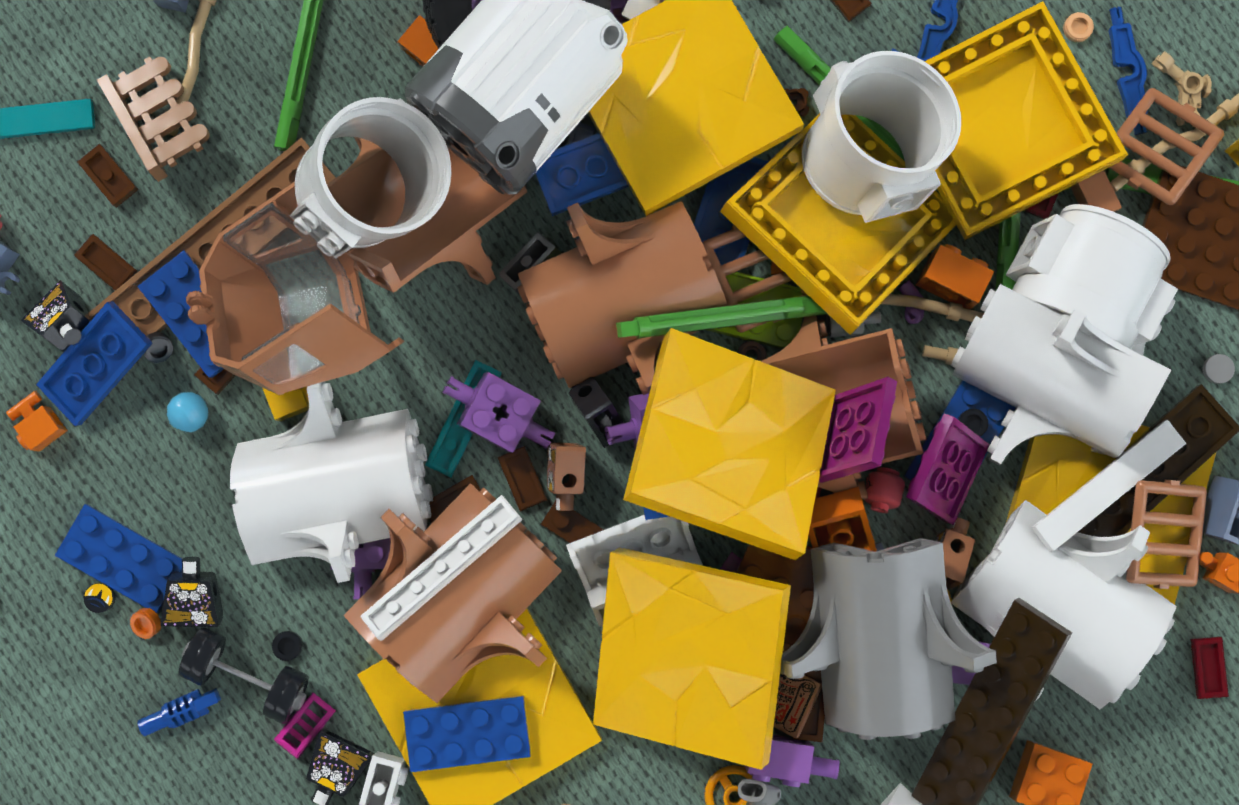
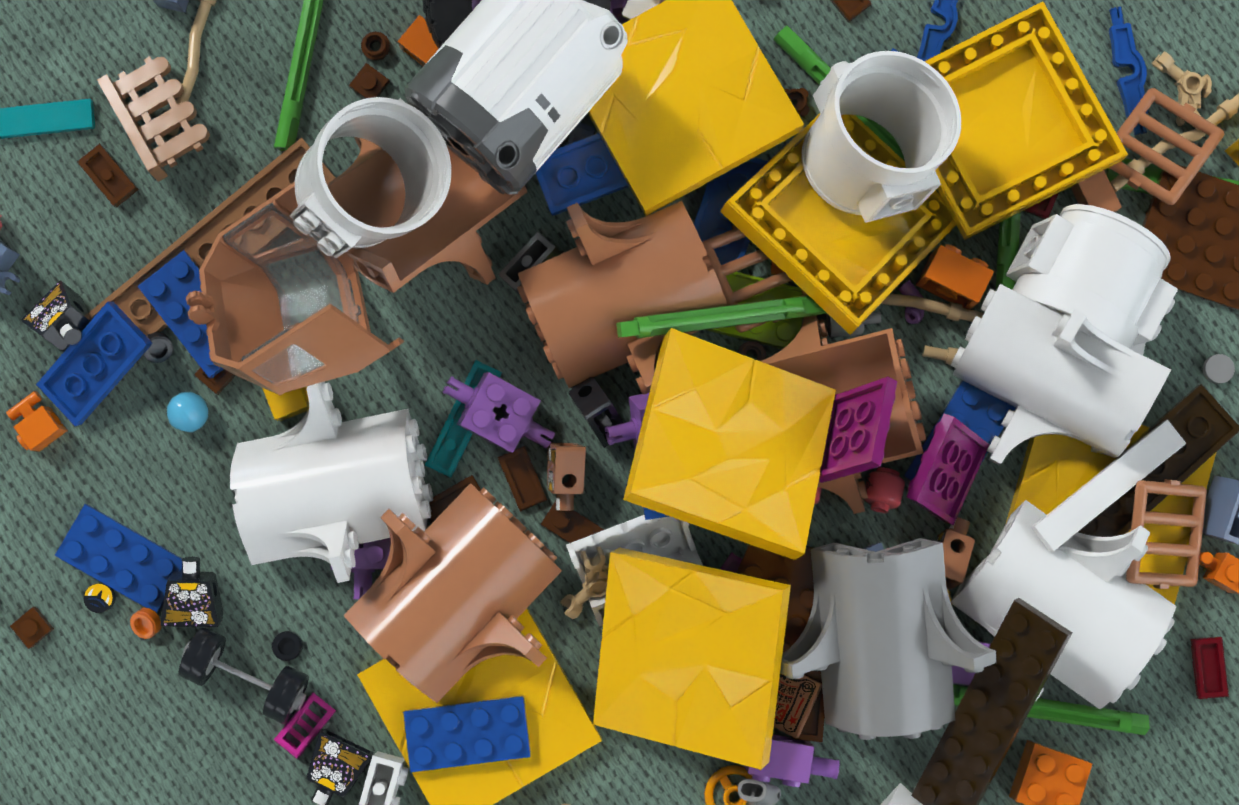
(31, 627): none -> reddish brown plate
(105, 262): reddish brown tile -> none
(179, 711): blue hinge -> none
(369, 82): none -> reddish brown plate
(373, 37): none -> reddish brown plate
(441, 568): white tile -> none
(594, 585): none -> tan piece
(841, 520): orange brick -> none
(974, 420): black tile -> none
(1078, 27): light nougat tile -> none
(1080, 714): none -> bright green piece

